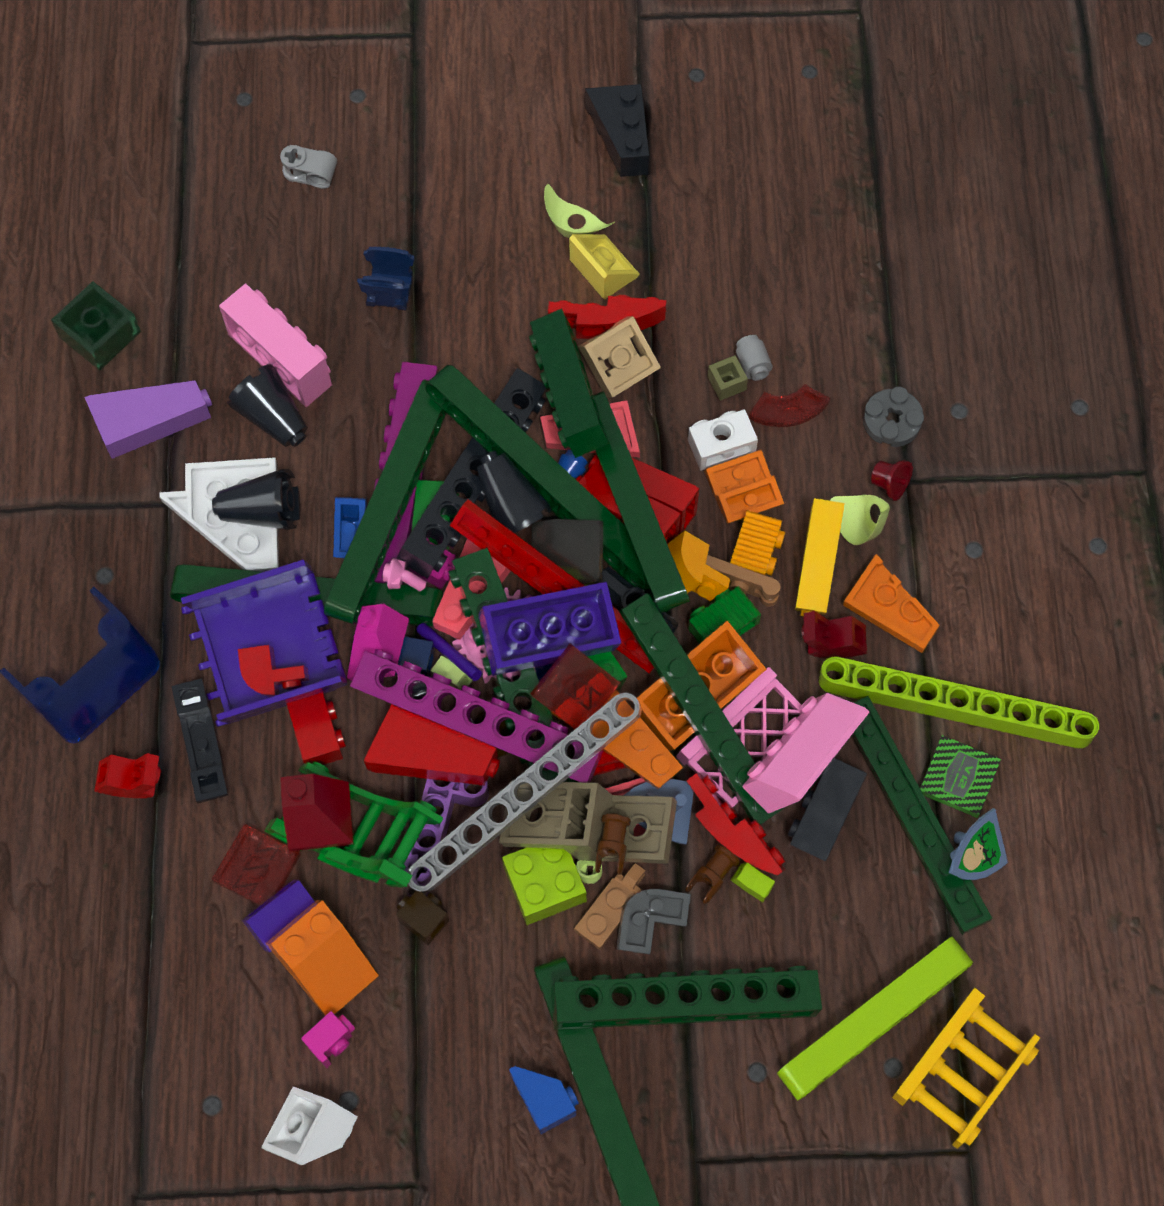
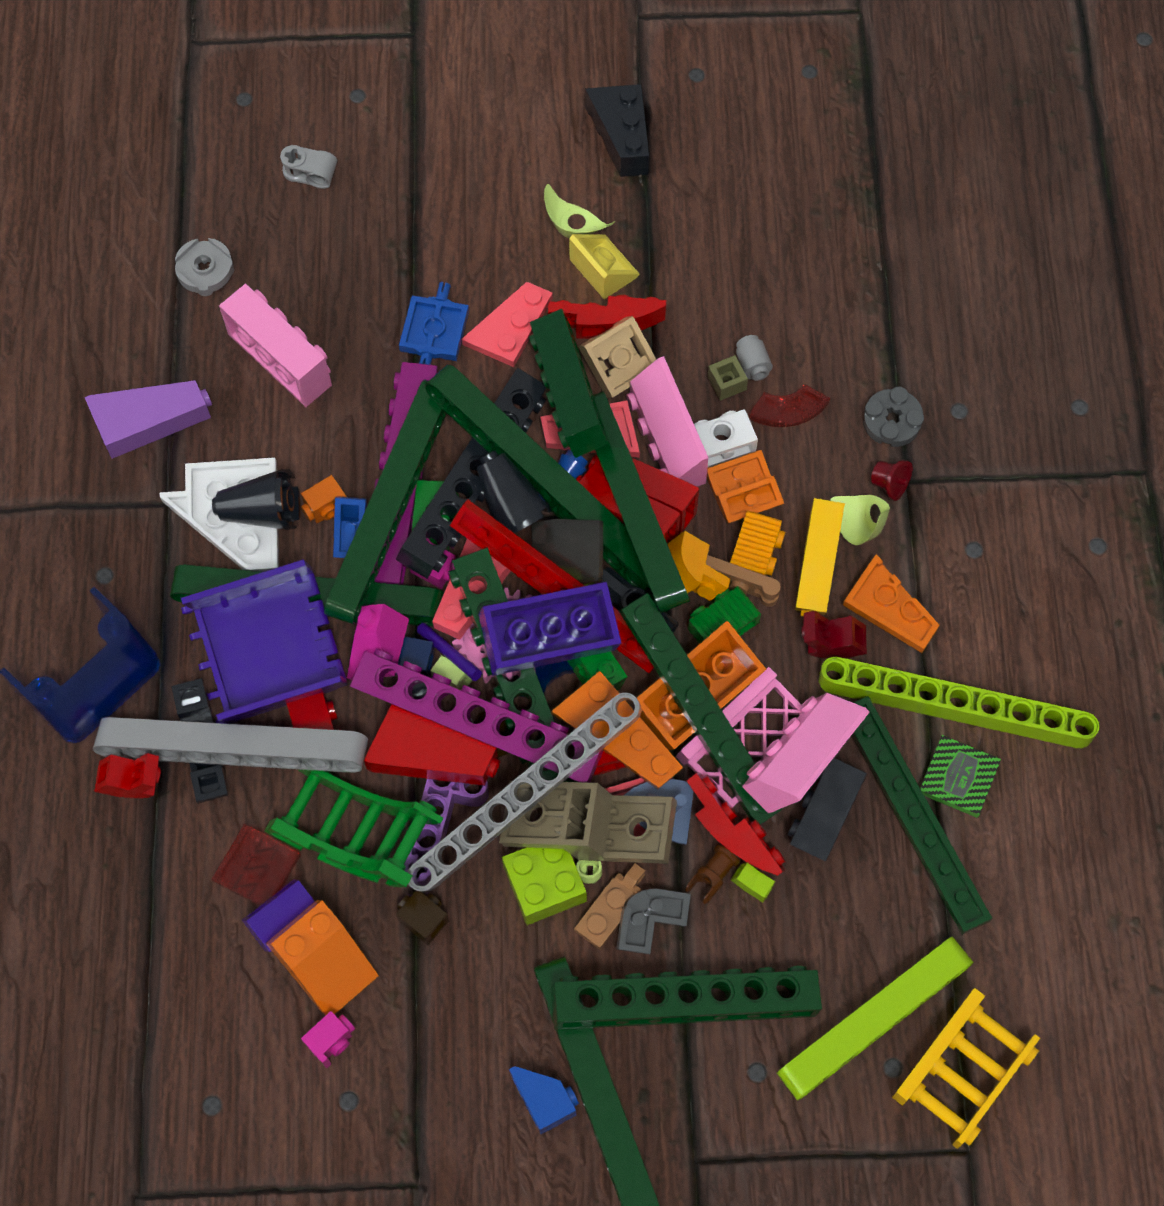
(96, 325): clear green brick -> none
(208, 280): none -> light grey plate
(232, 744): none -> light grey beam
(260, 671): red brick -> none
(269, 406): black cone -> none
(308, 1127): white slope -> none
(316, 812): dark red slope -> none
(320, 500): none -> orange brick
(390, 277): dark blue piece -> none
(396, 573): bright pink plate -> none
(434, 327): none -> blue plate
(508, 327): none -> coral wing
(575, 687): clear red tile -> none
(612, 840): reddish brown piece -> none
(667, 424): none -> bright pink slope
(979, 850): shield -> none

